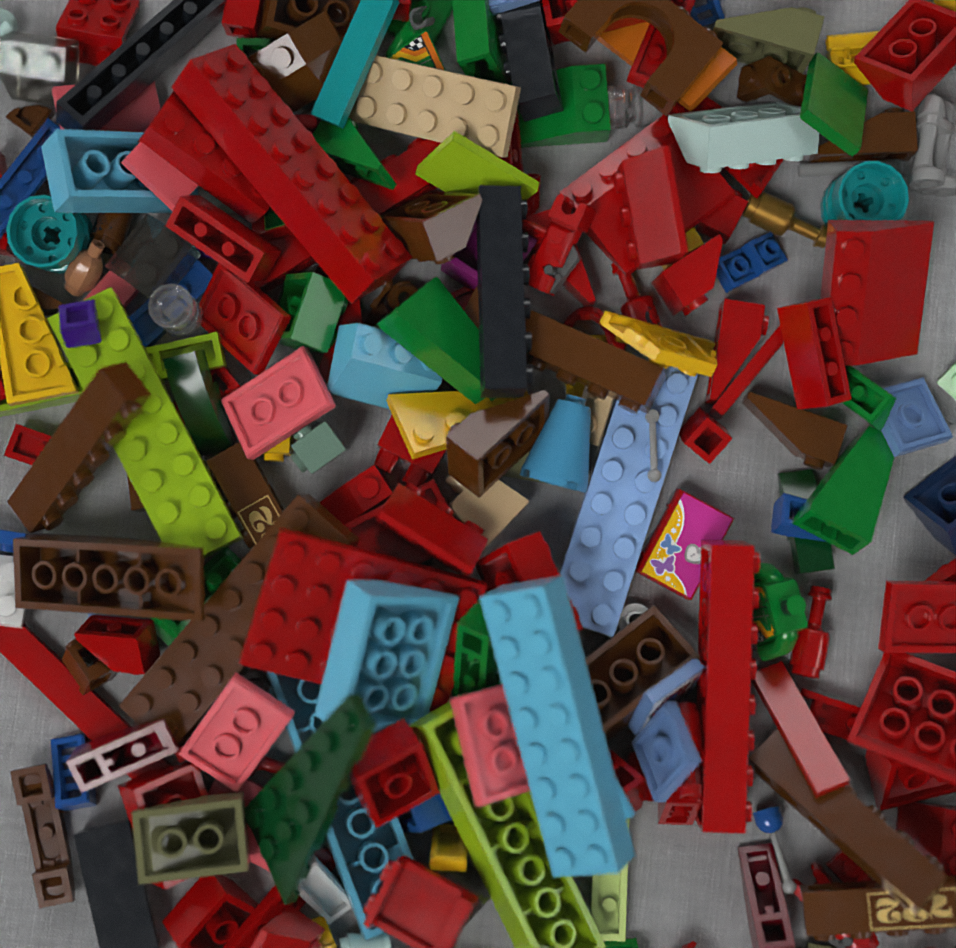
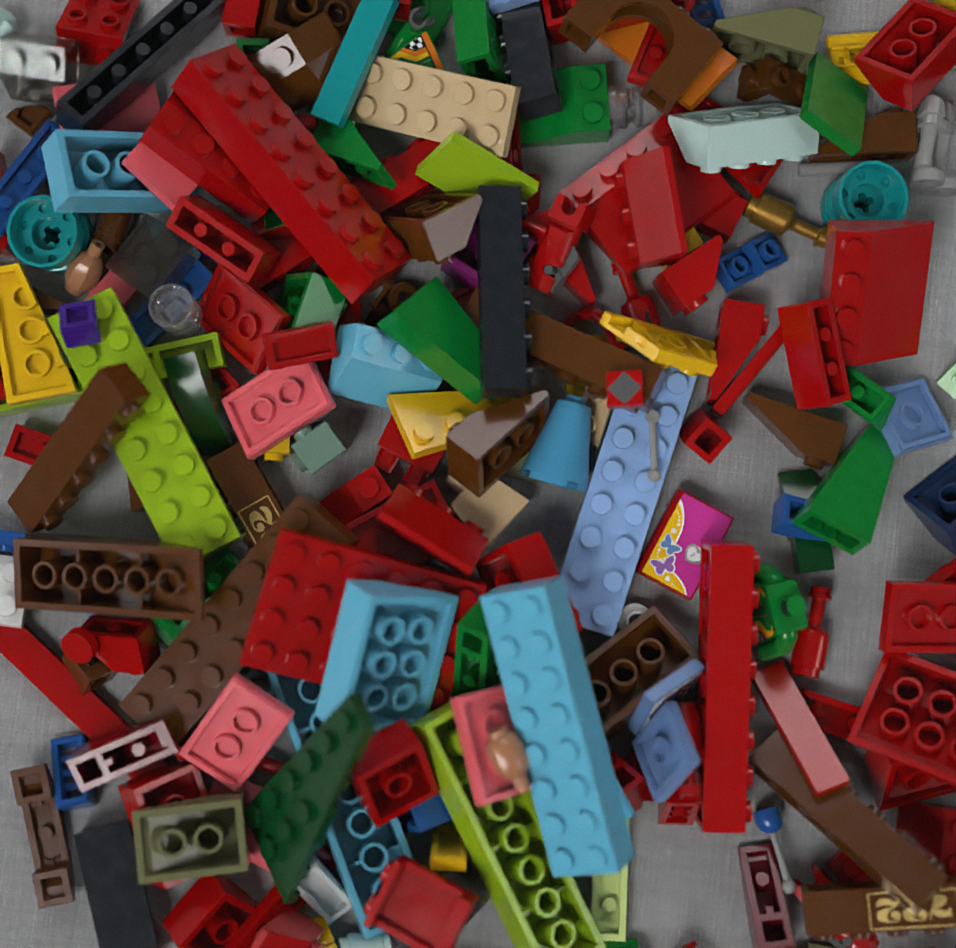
(79, 645): none -> red tile
(300, 345): none -> red tile
(508, 757): none -> nougat plant
(625, 389): none -> tile

